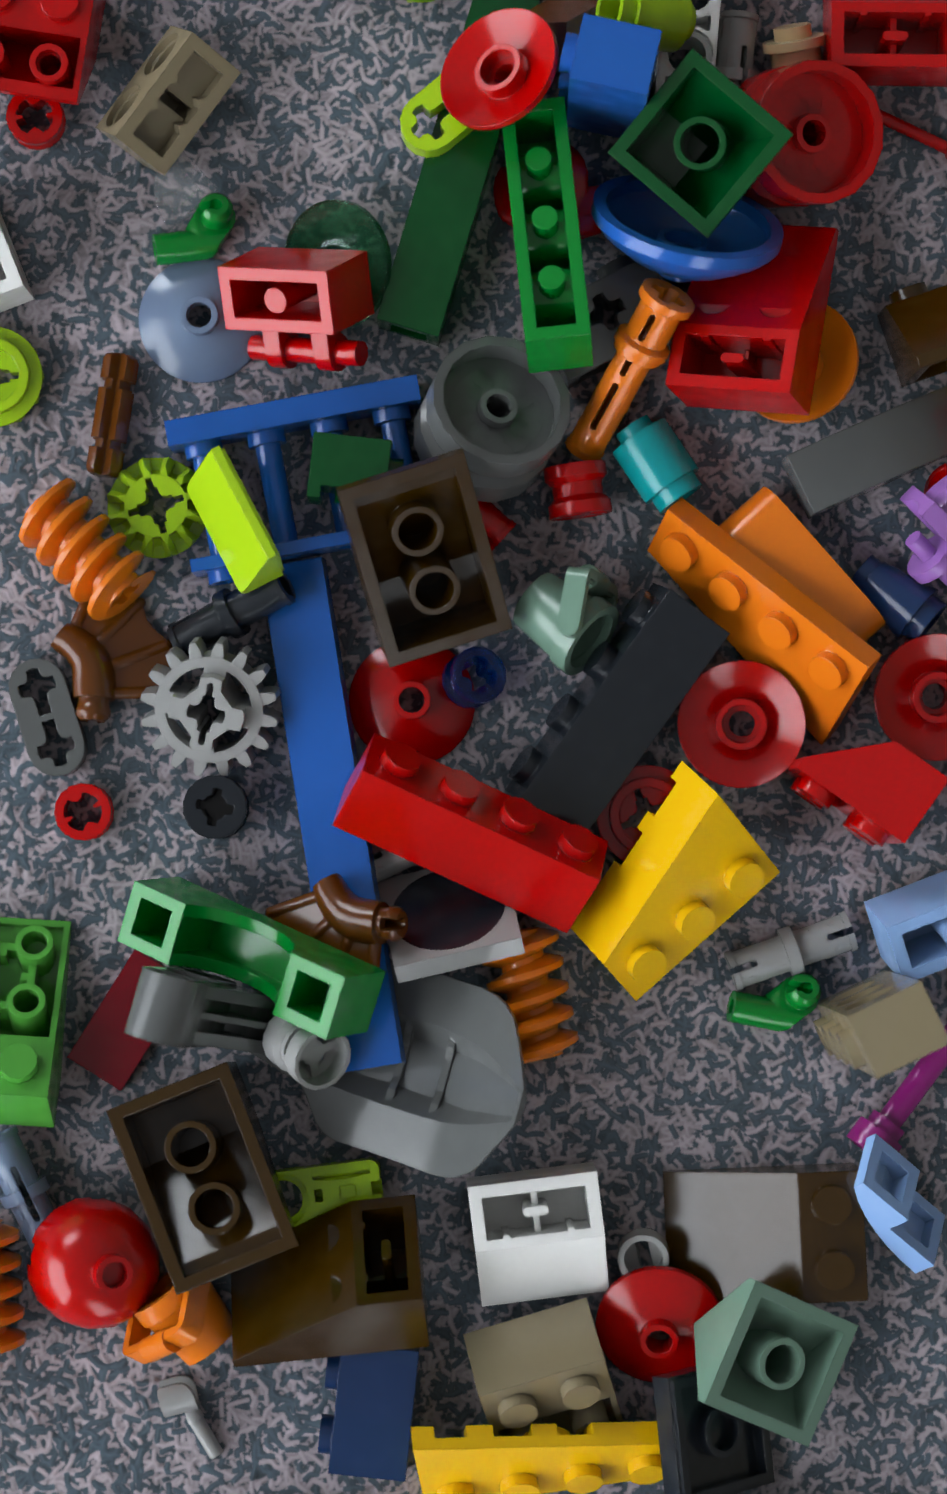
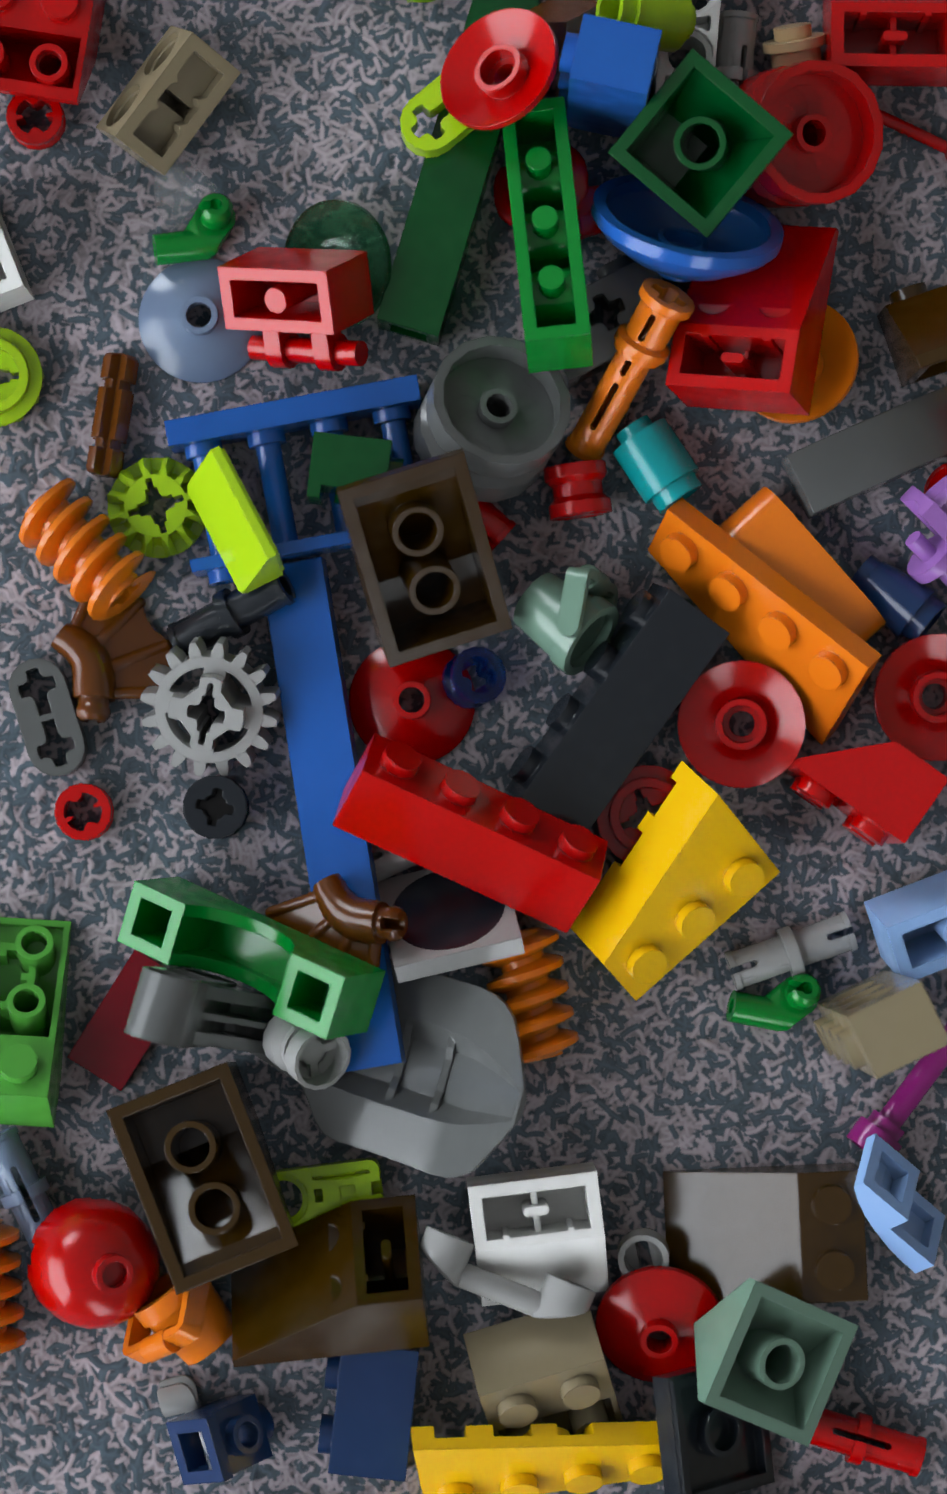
(234, 1434): none -> dark blue brick
(555, 1300): none -> light grey bar
(900, 1450): none -> red pin

